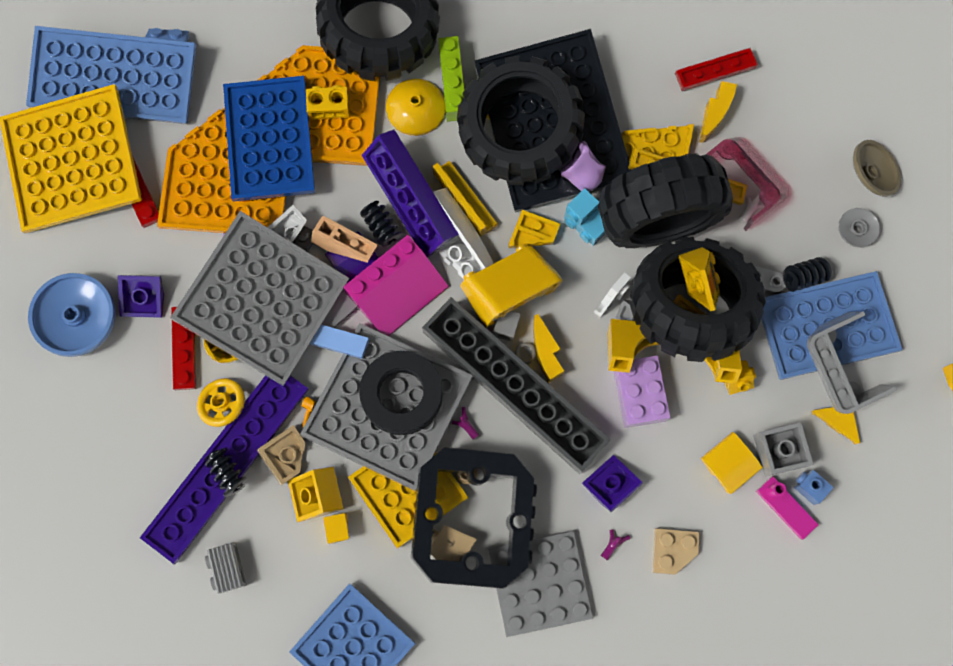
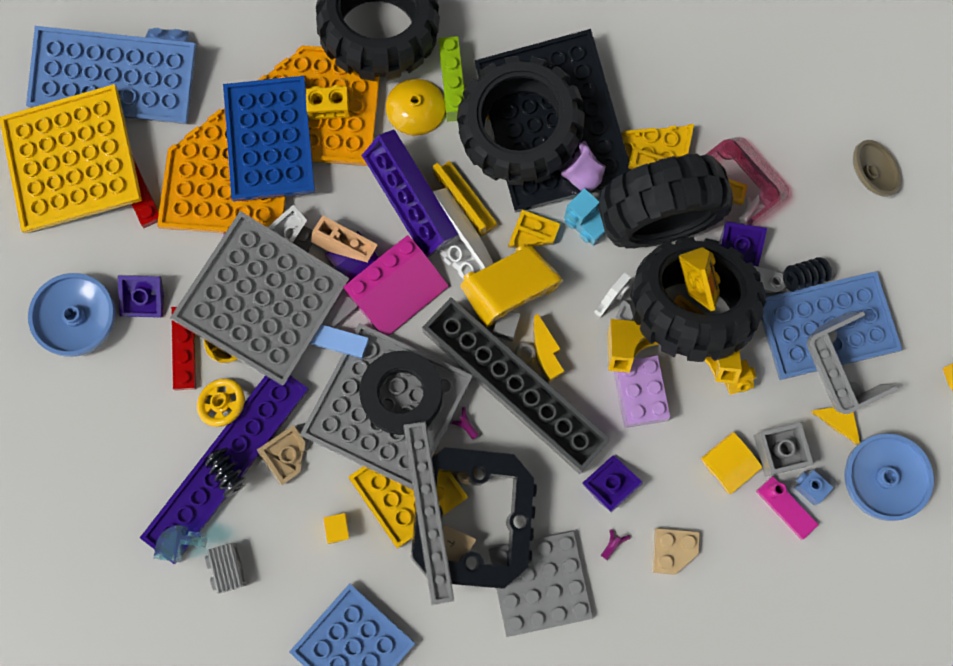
(172, 541): none -> clear light blue brick
(308, 404): light orange hand -> none
(315, 494): yellow slope -> none
(379, 224): black piece -> none
(428, 513): none -> light grey tile
(716, 69): red plate -> none
(716, 109): yellow slope -> none
(745, 239): none -> dark purple slope
(864, 221): light grey dish -> none
(889, 477): none -> medium blue dish

